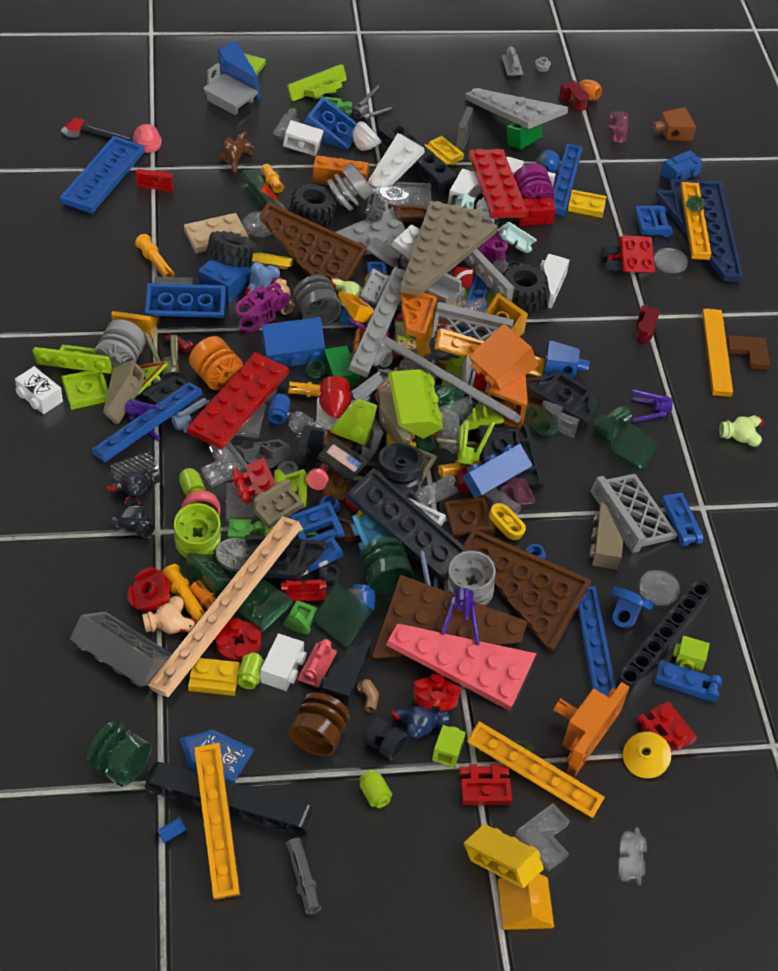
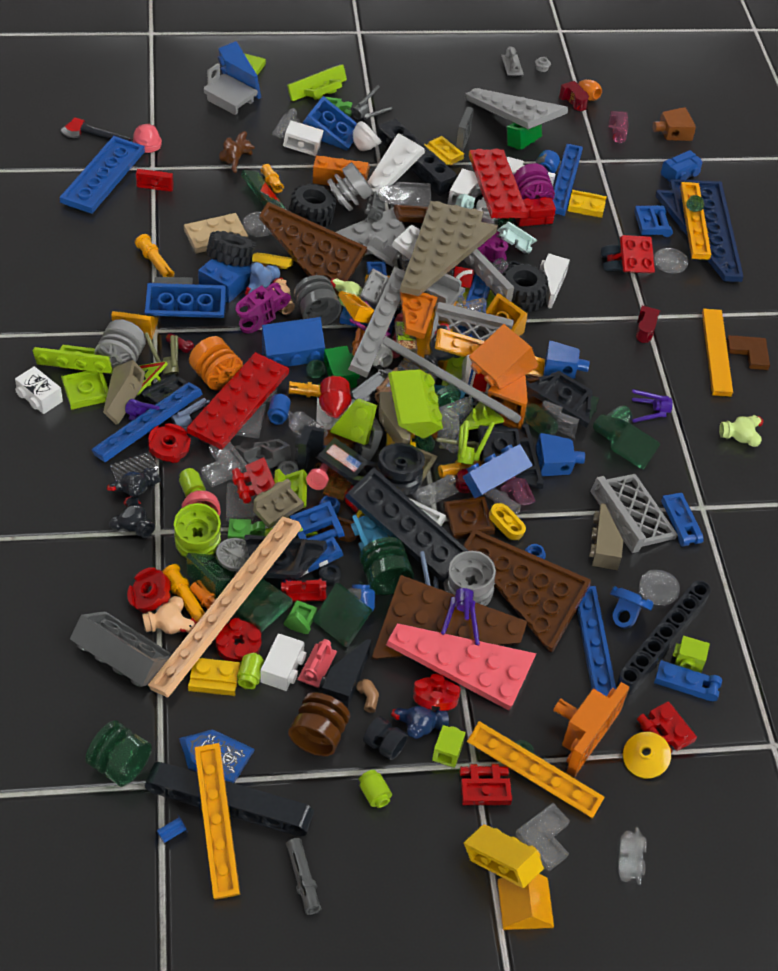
(166, 452): none -> red plate
(557, 455): none -> blue torso

